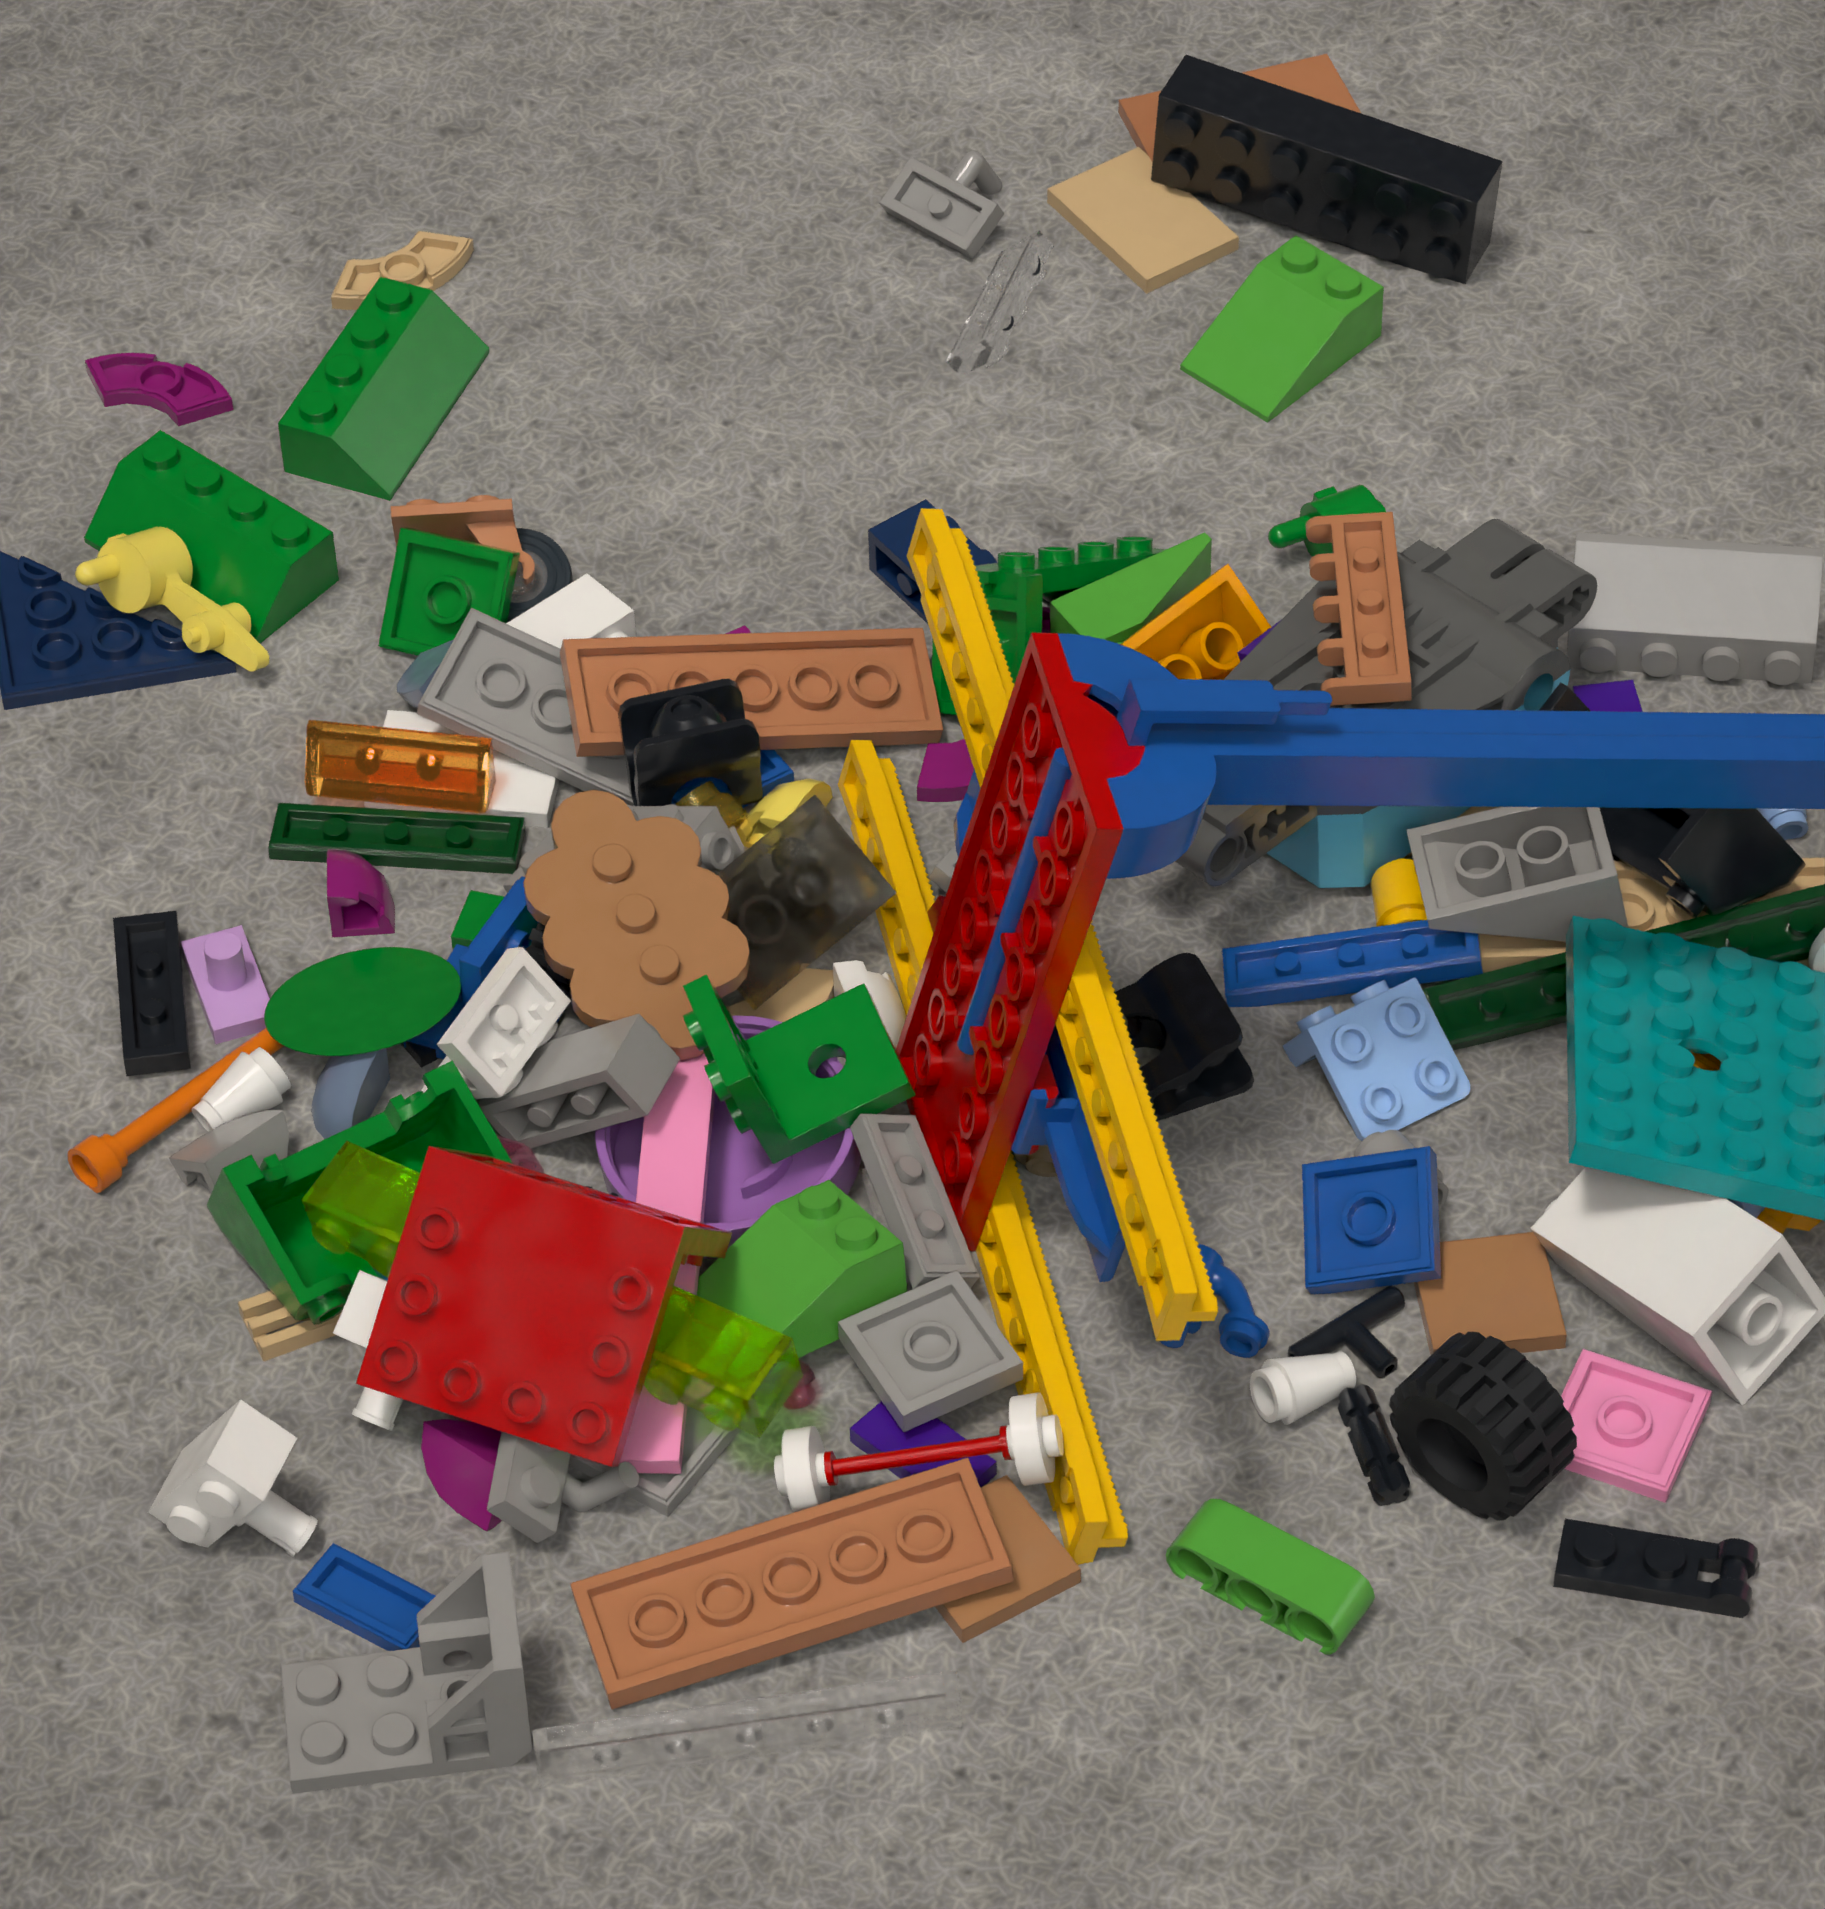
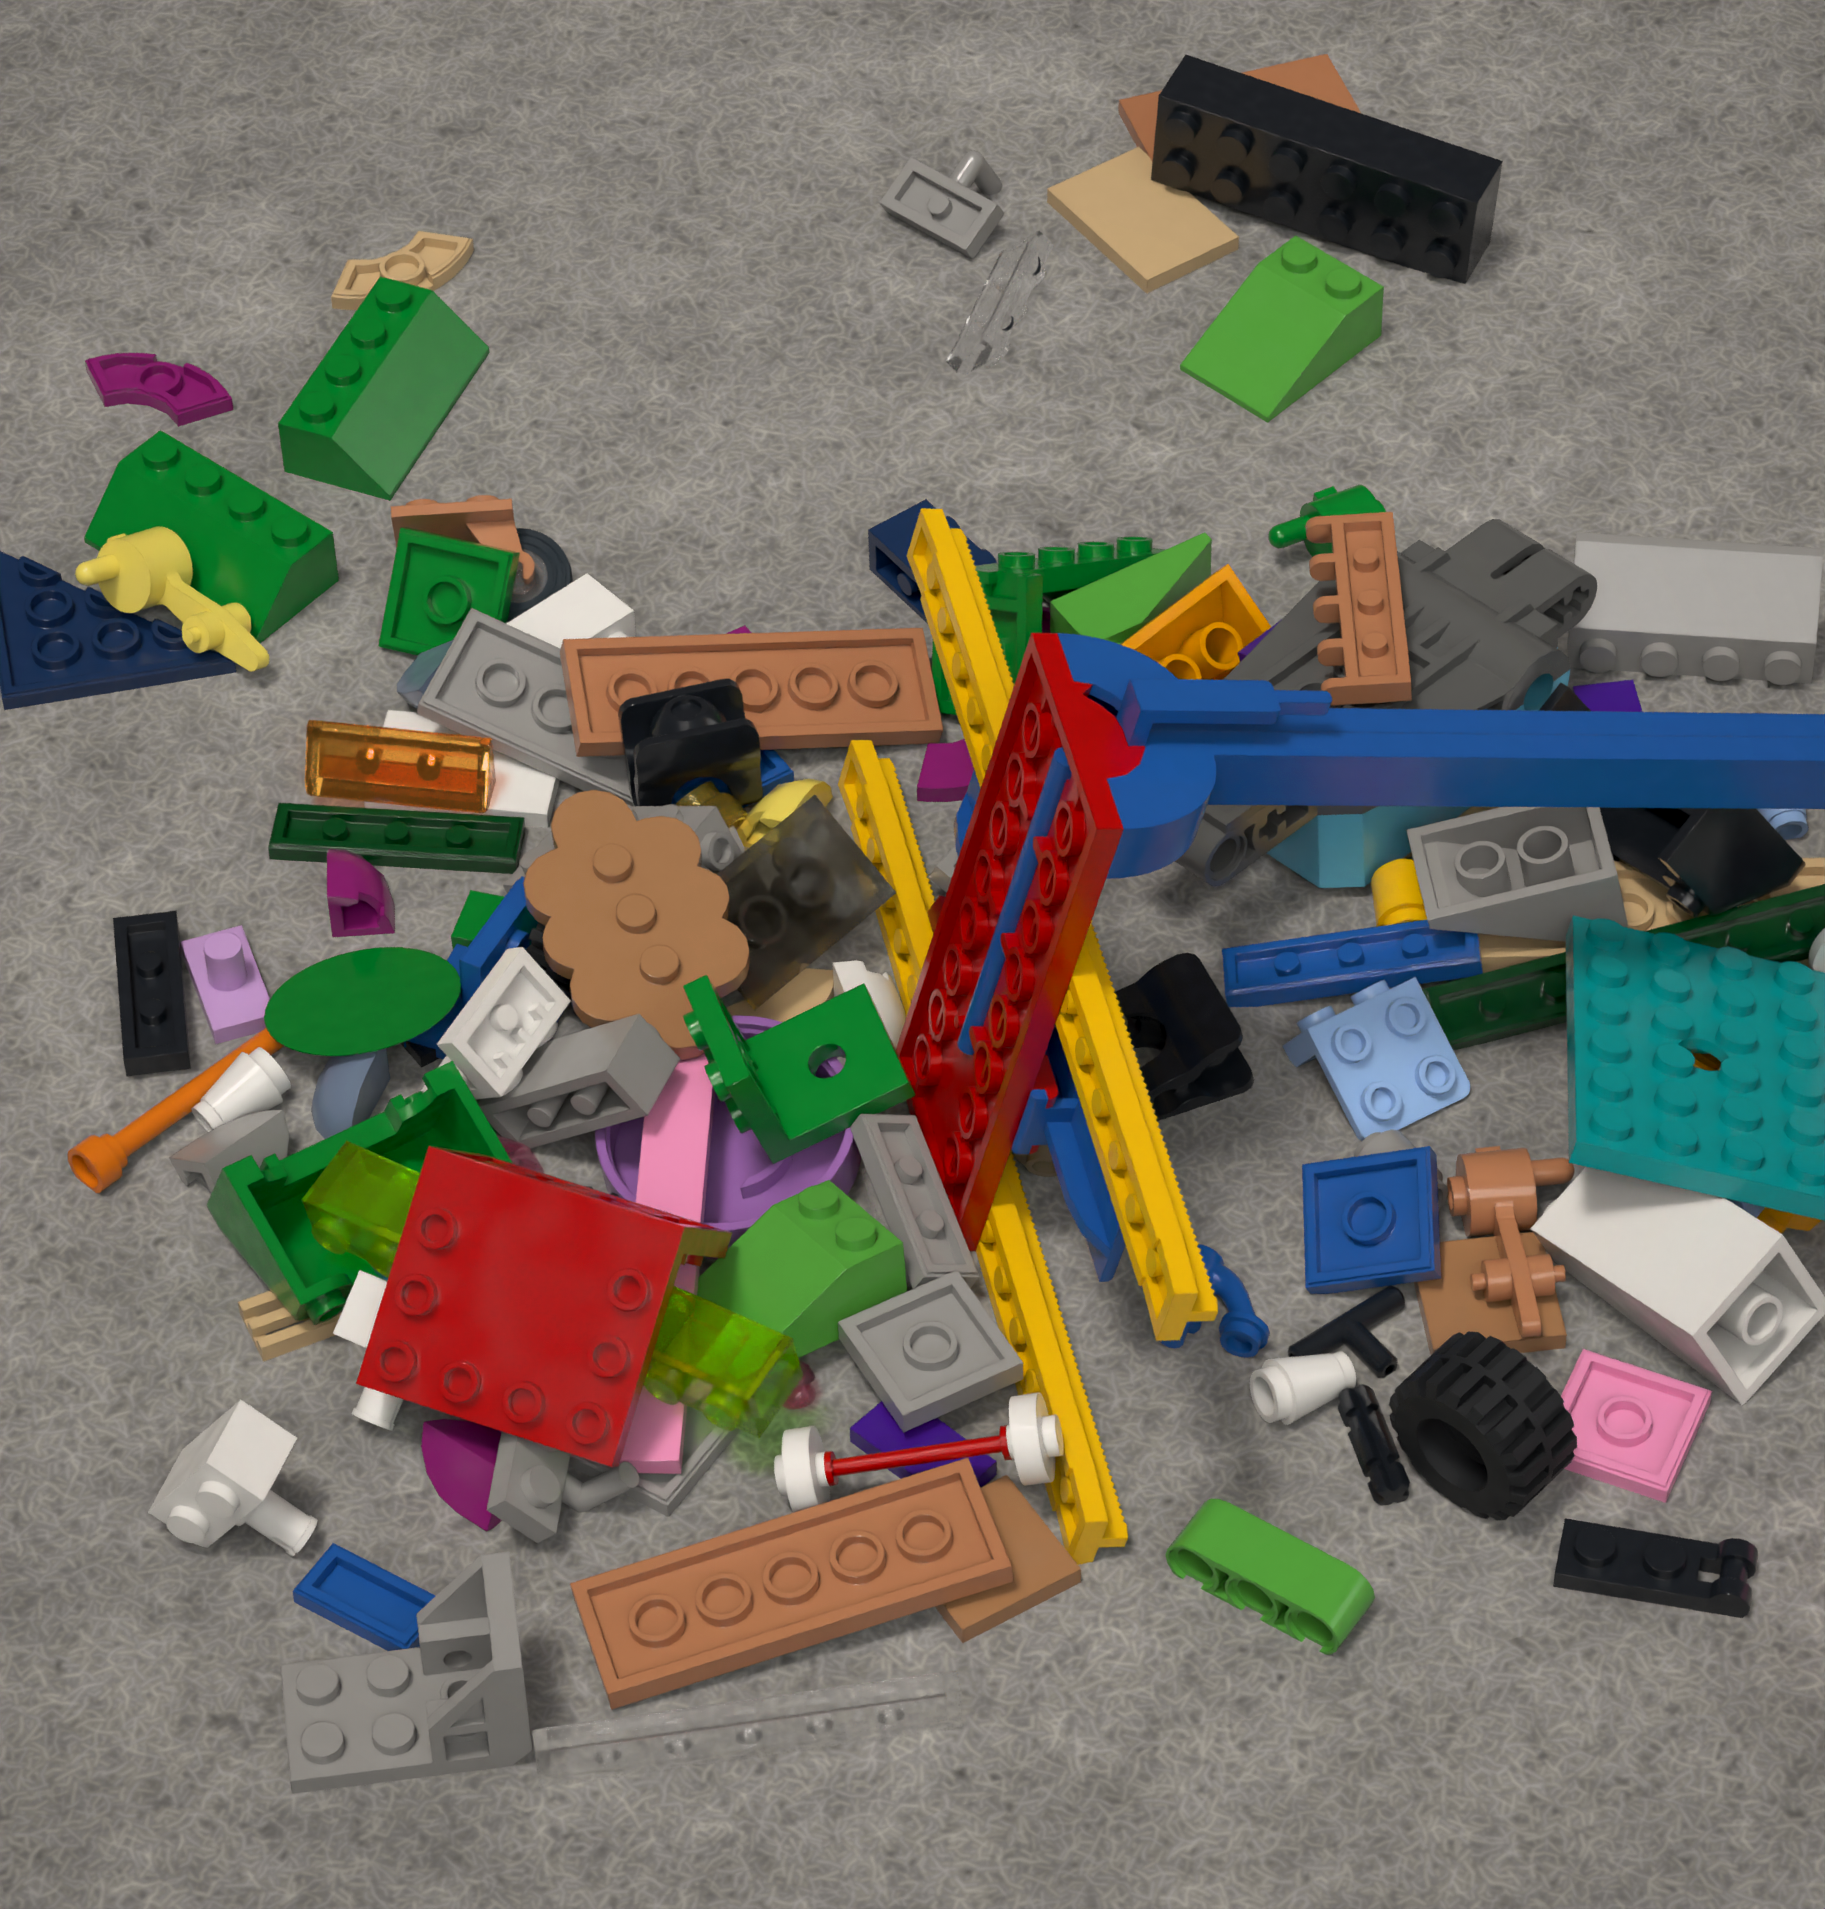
(1498, 1197): none -> nougat piece

